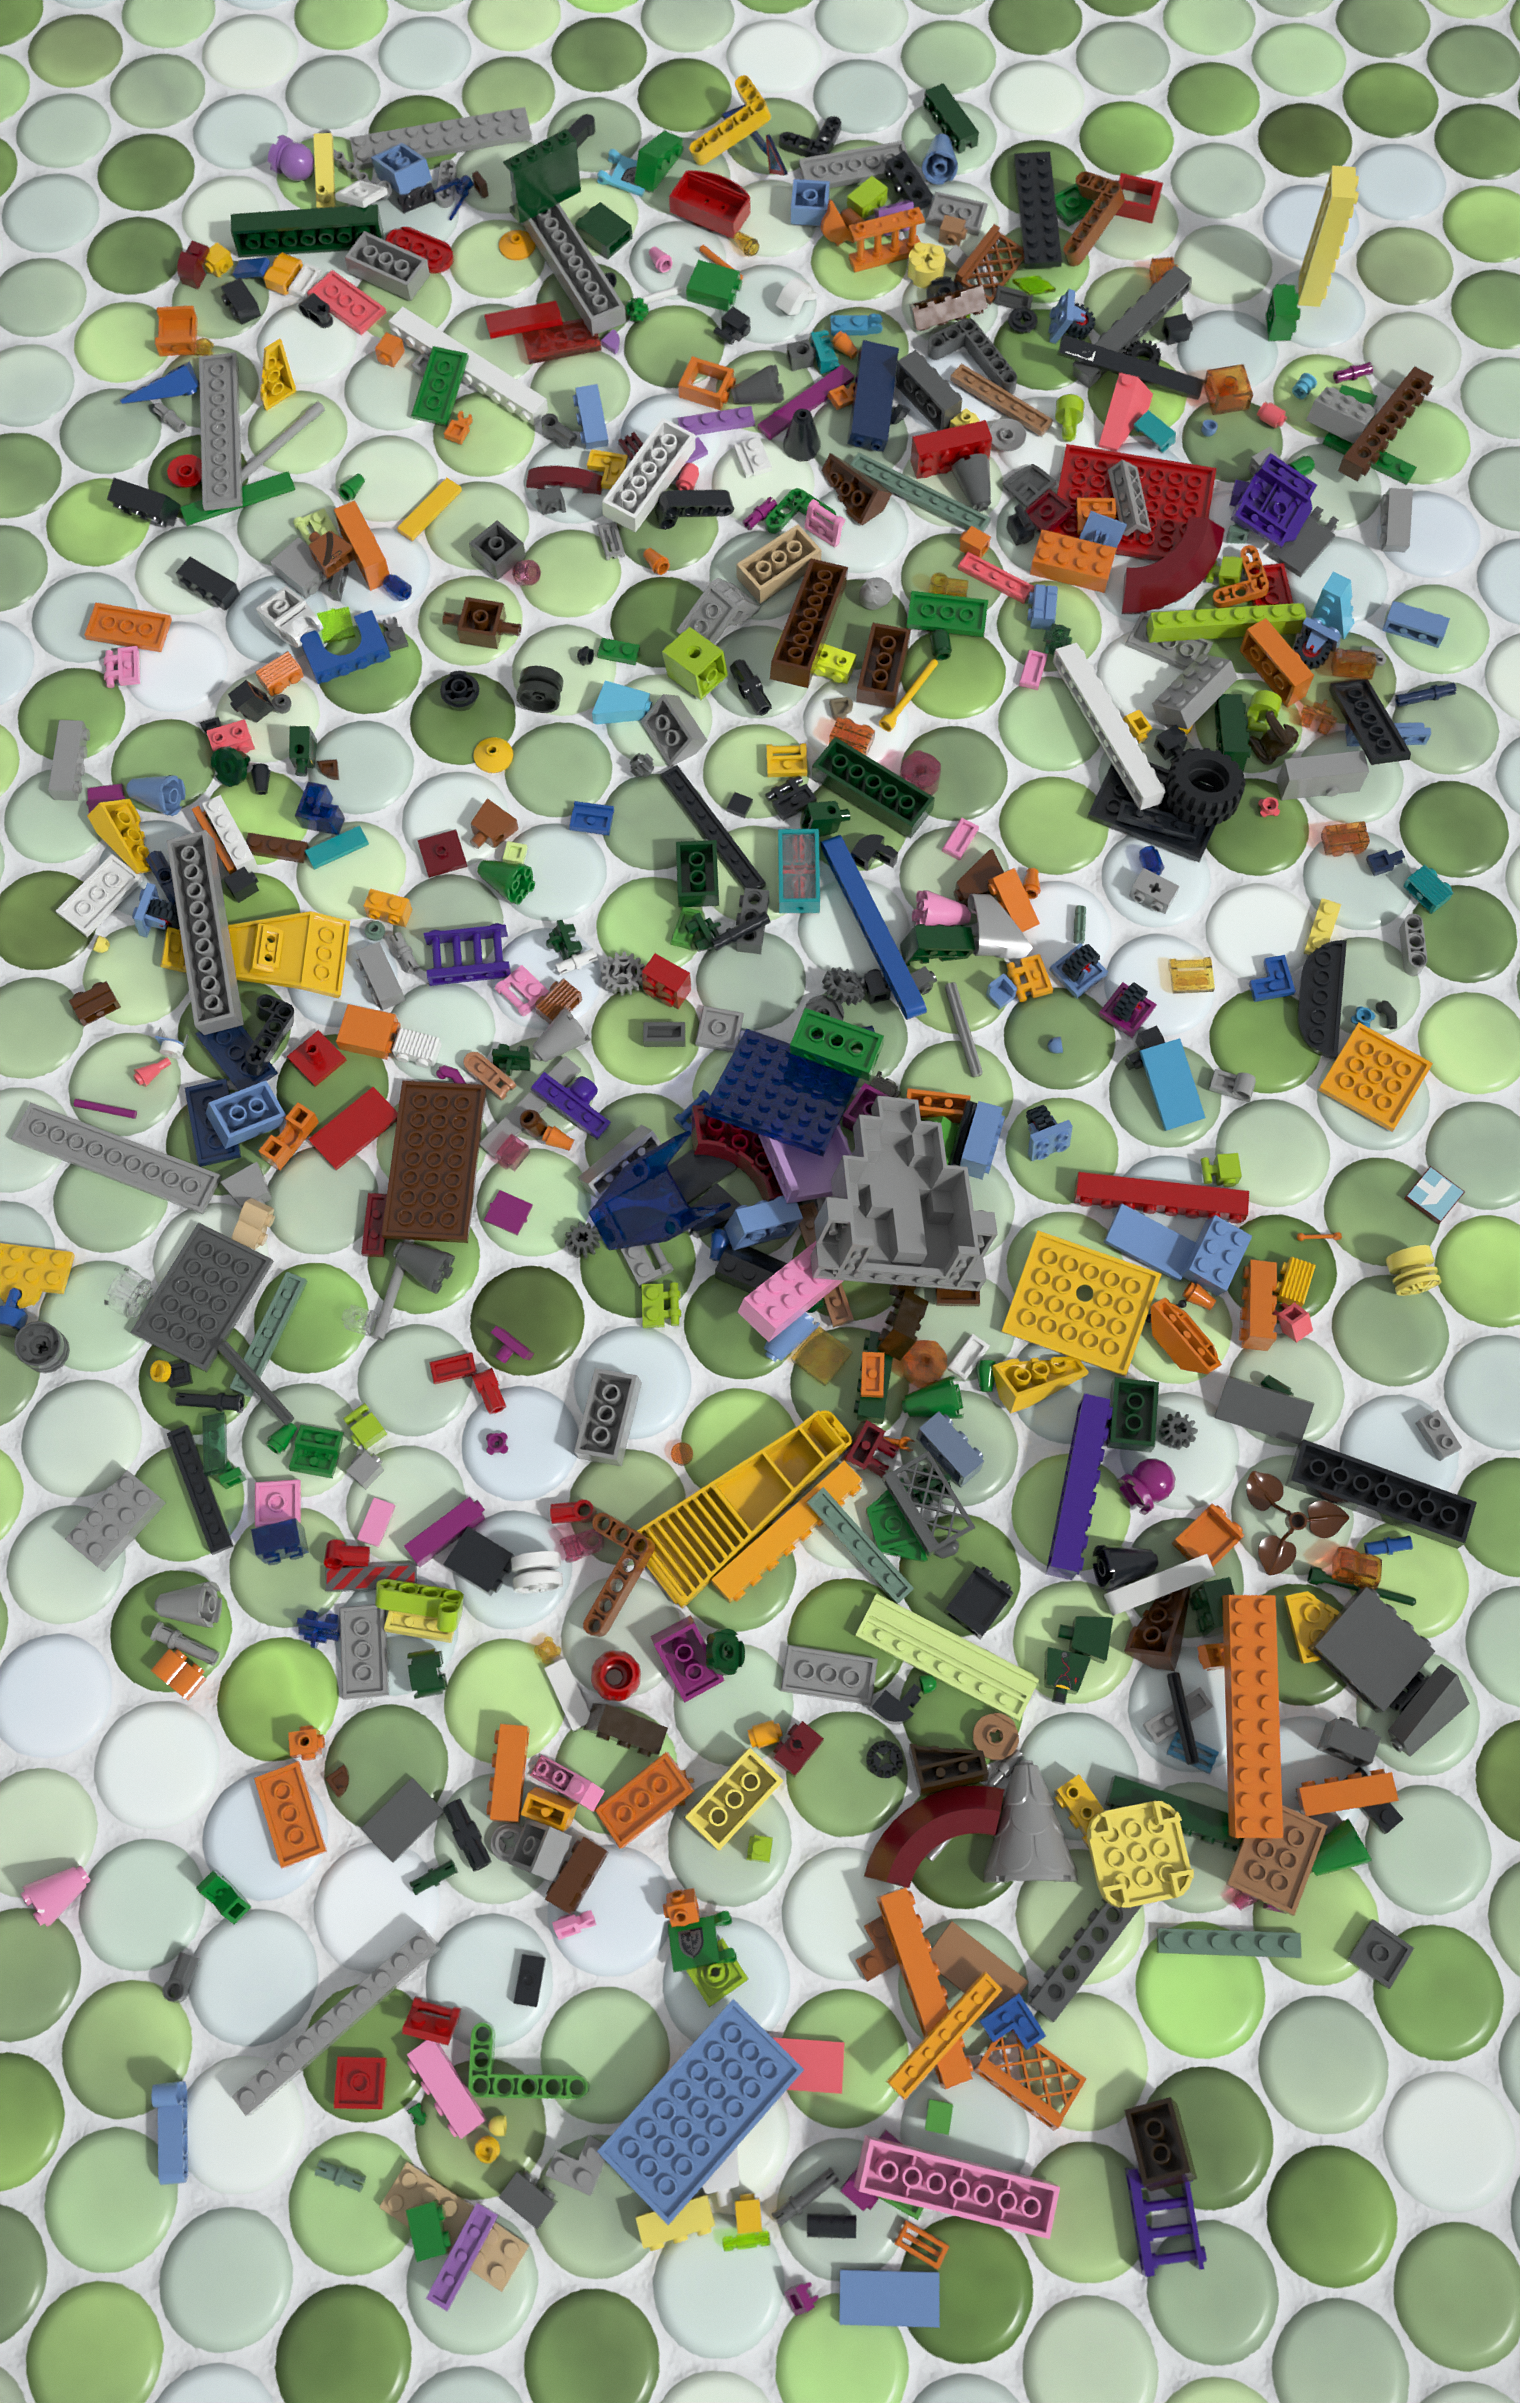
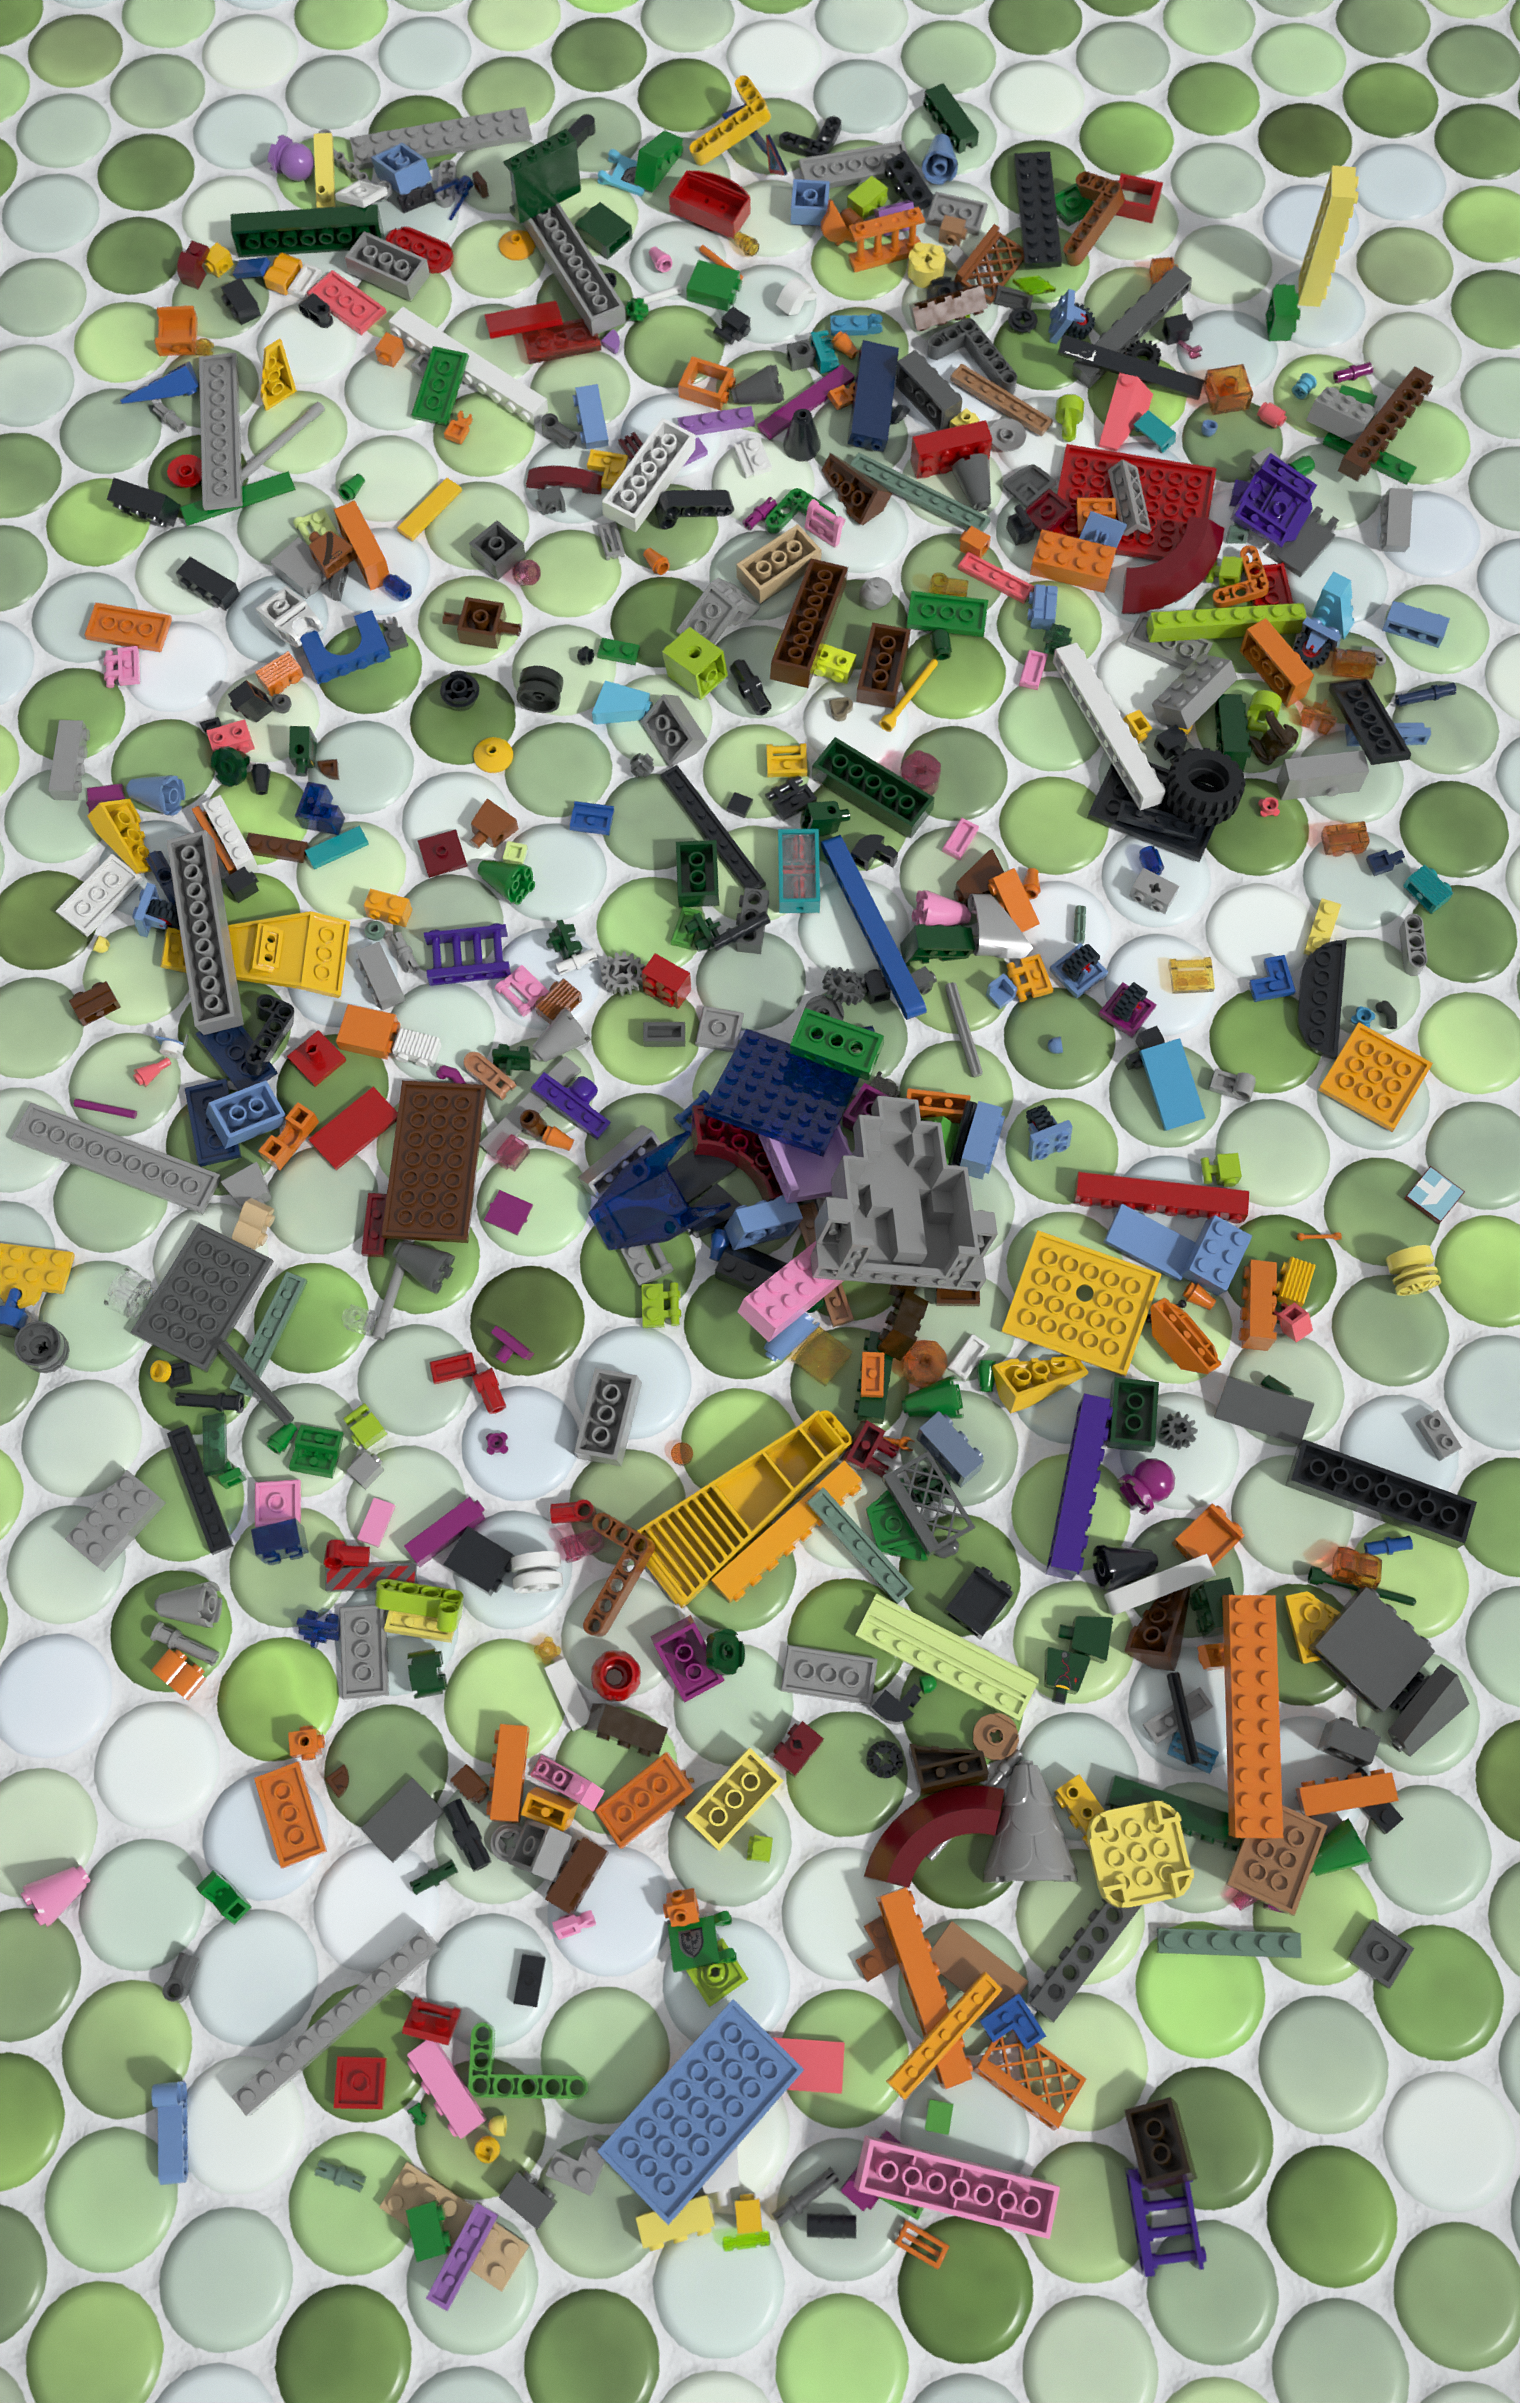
(336, 625): clear neon green piece -> none
(470, 1785): none -> reddish brown brick
(581, 1247): dark grey gear -> none
(687, 477): coral brick -> none
(765, 1734): light orange brick -> none
(800, 2299): magenta tile -> none
(853, 734): clear orange brick -> none
(889, 2298): medium blue tile -> none
(1193, 351): none -> clear pink hand
(1276, 1553): reddish brown plant -> none

